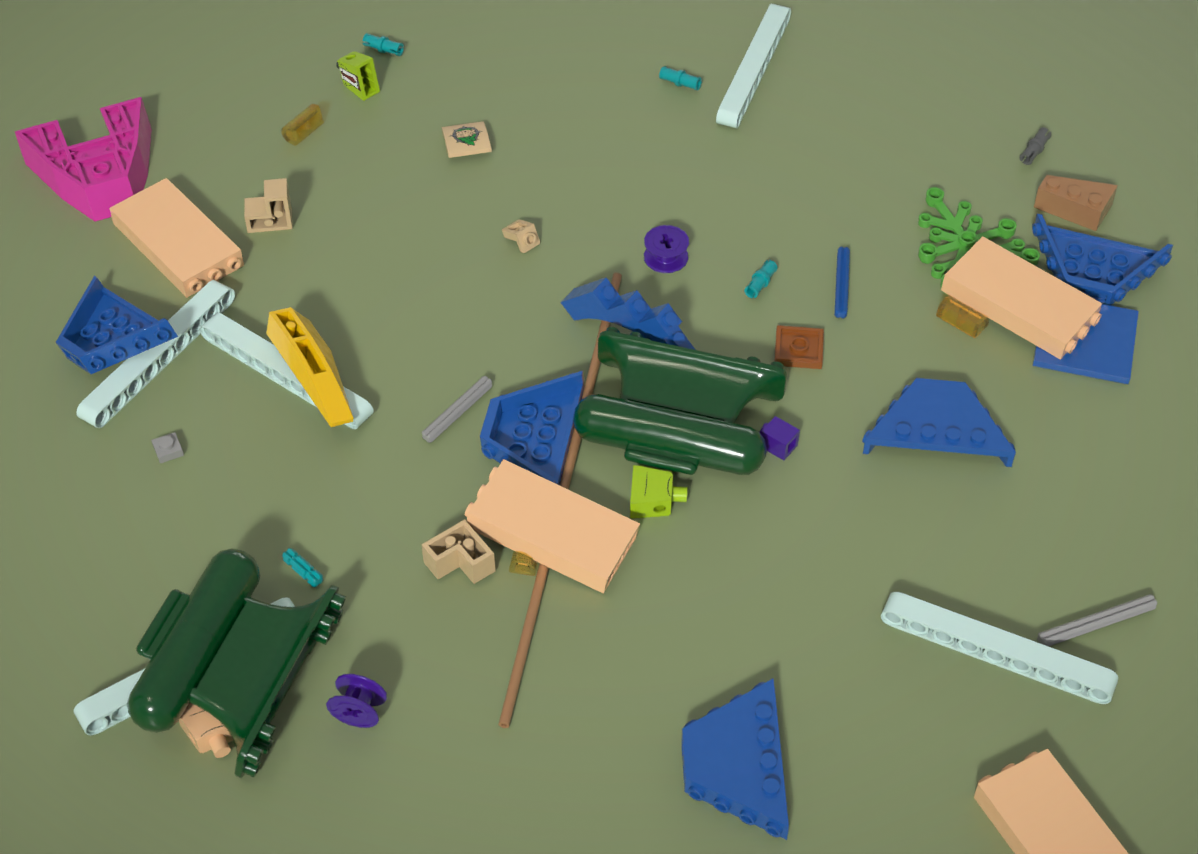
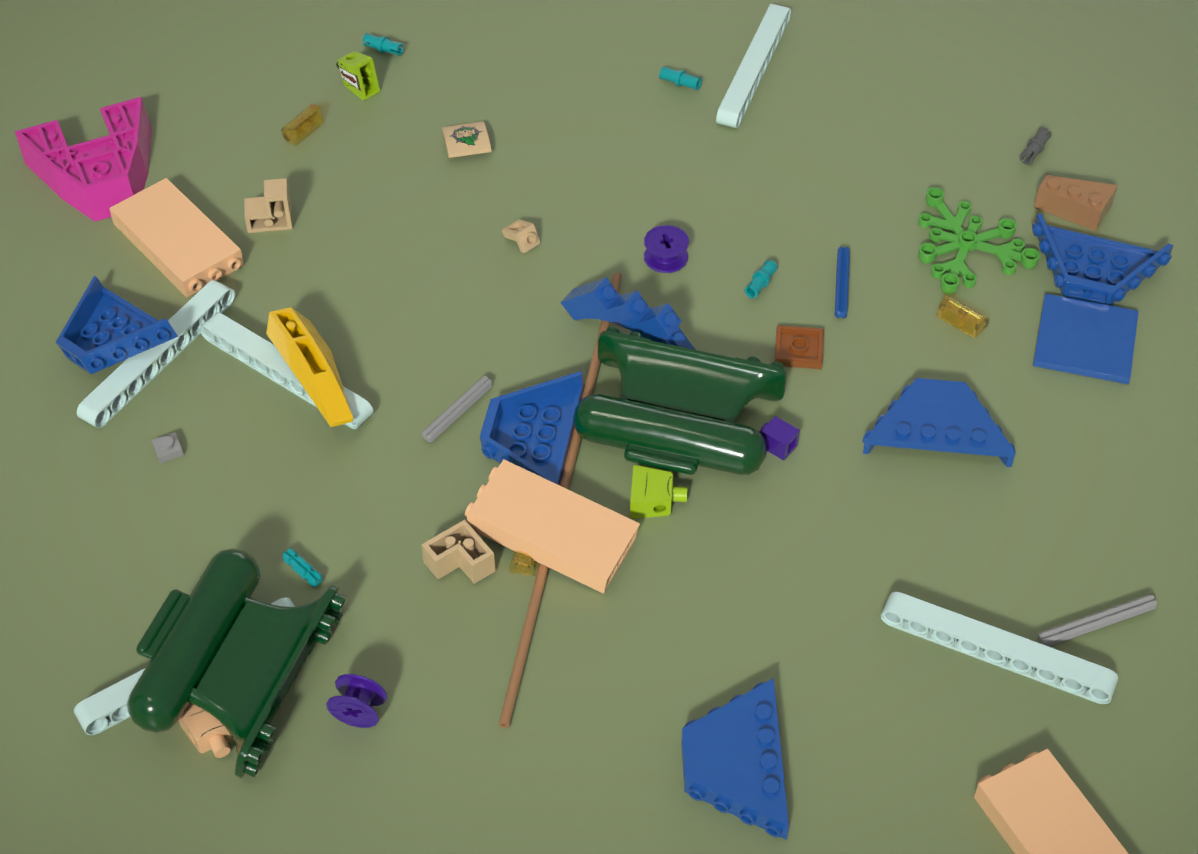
(1022, 297): light nougat brick -> none

